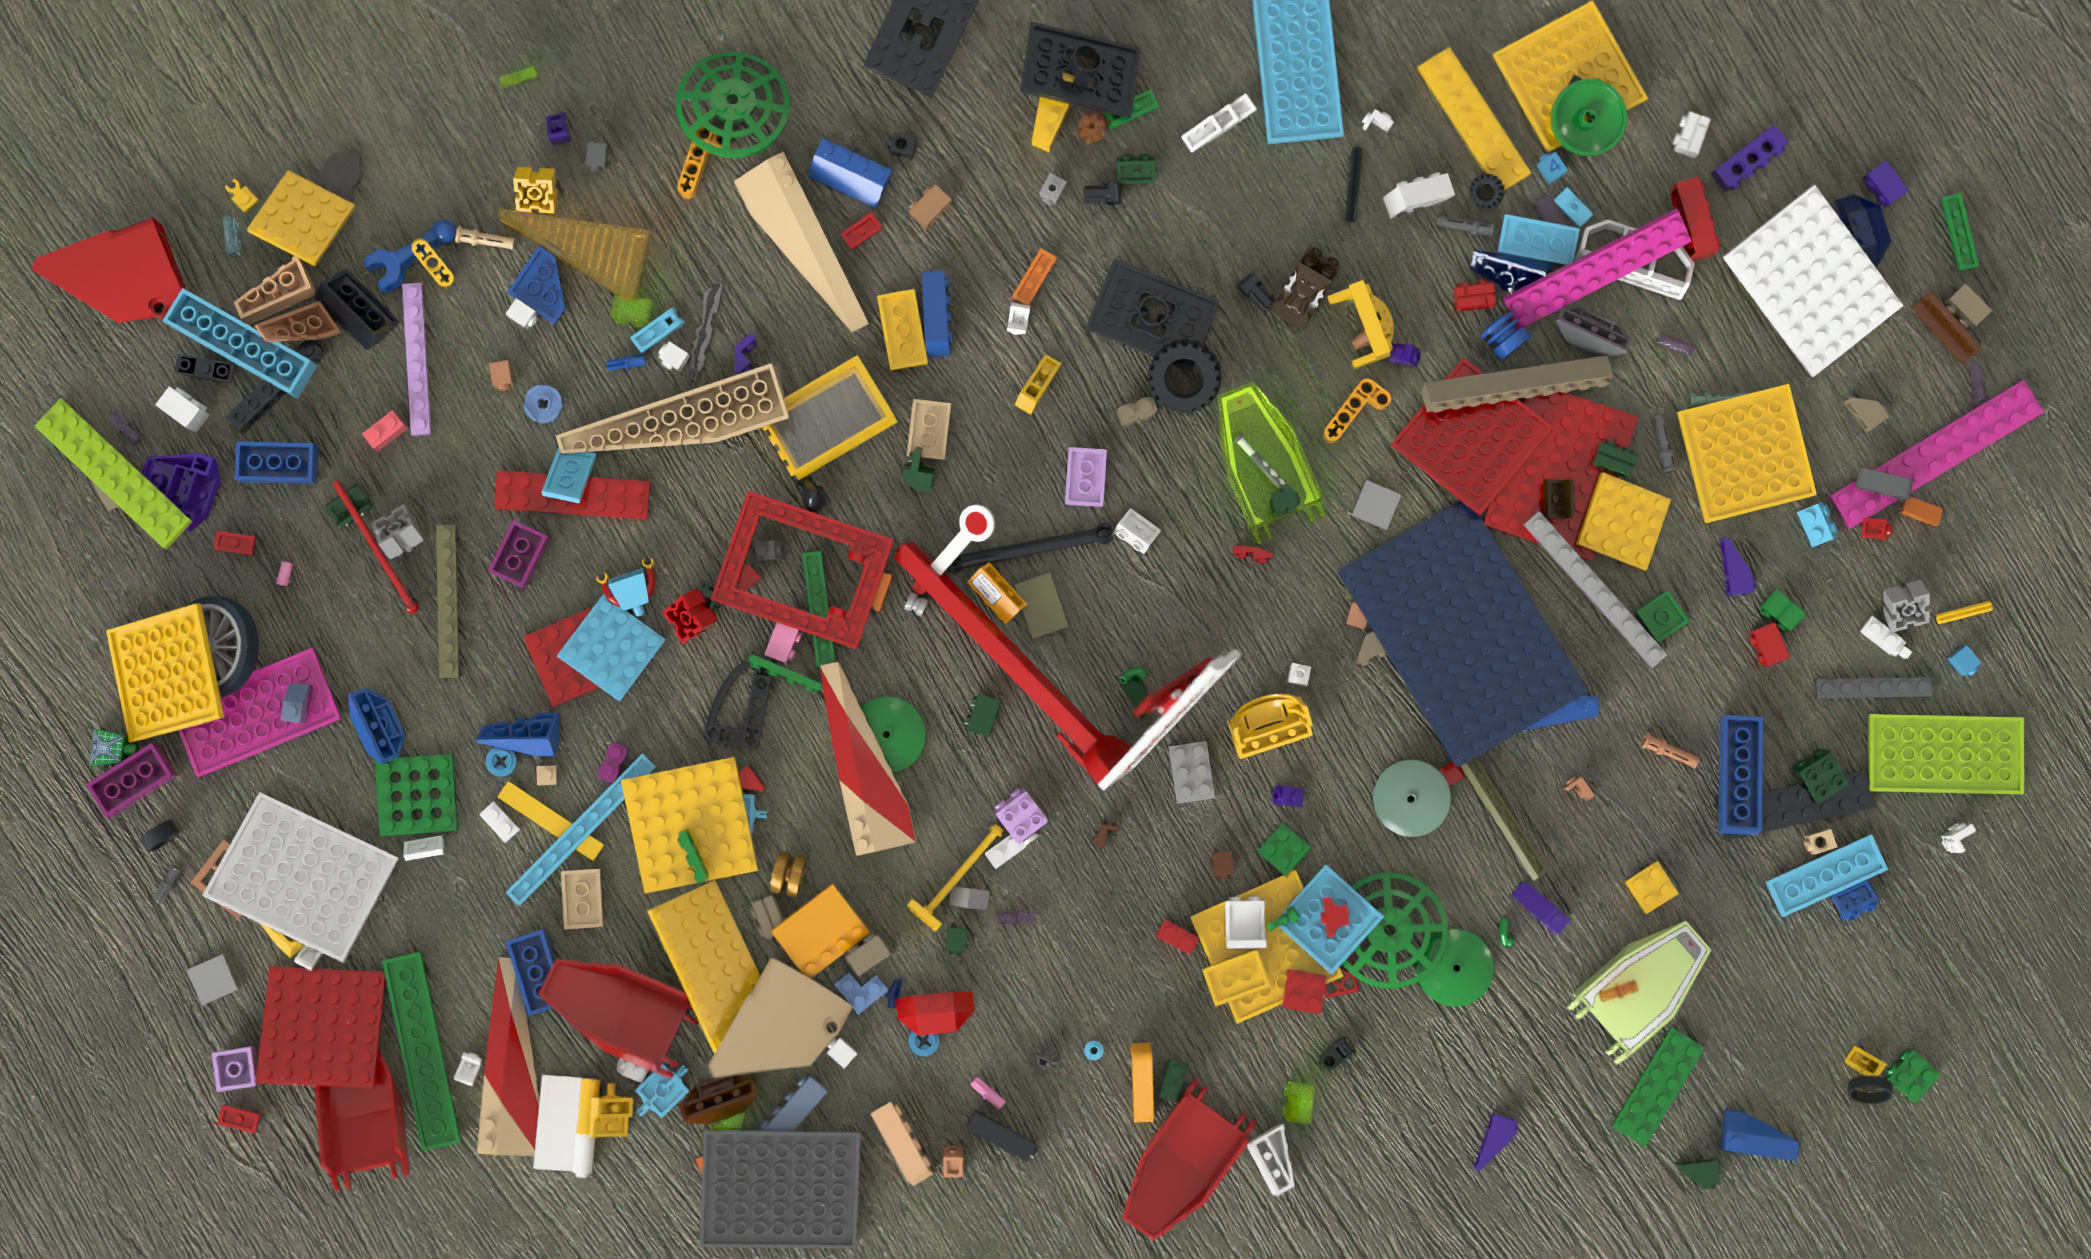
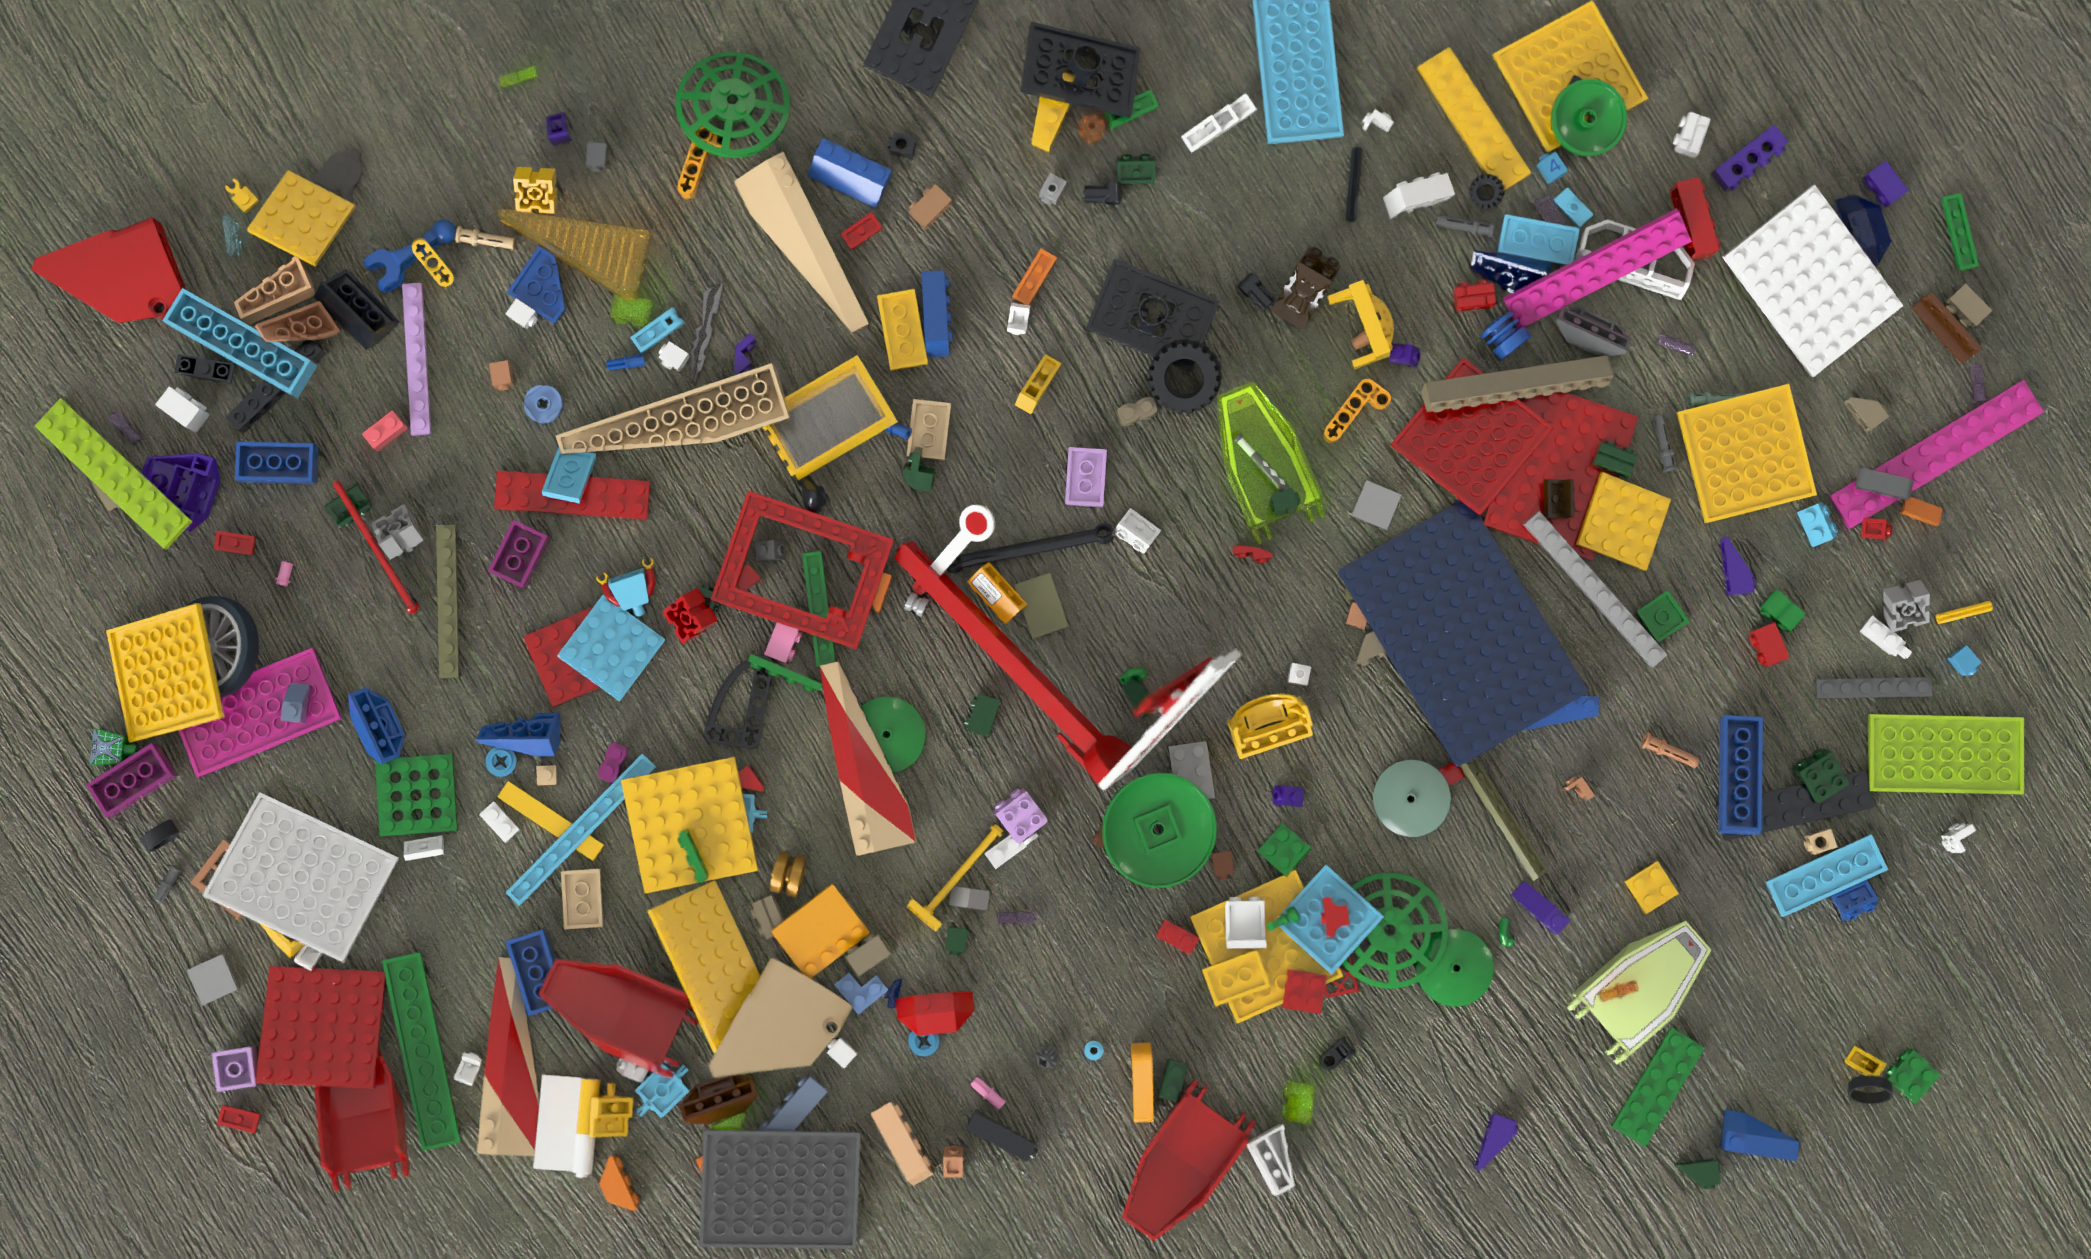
(617, 1185): none -> orange slope
(900, 430): none -> blue axle
(1185, 836): none -> green dish

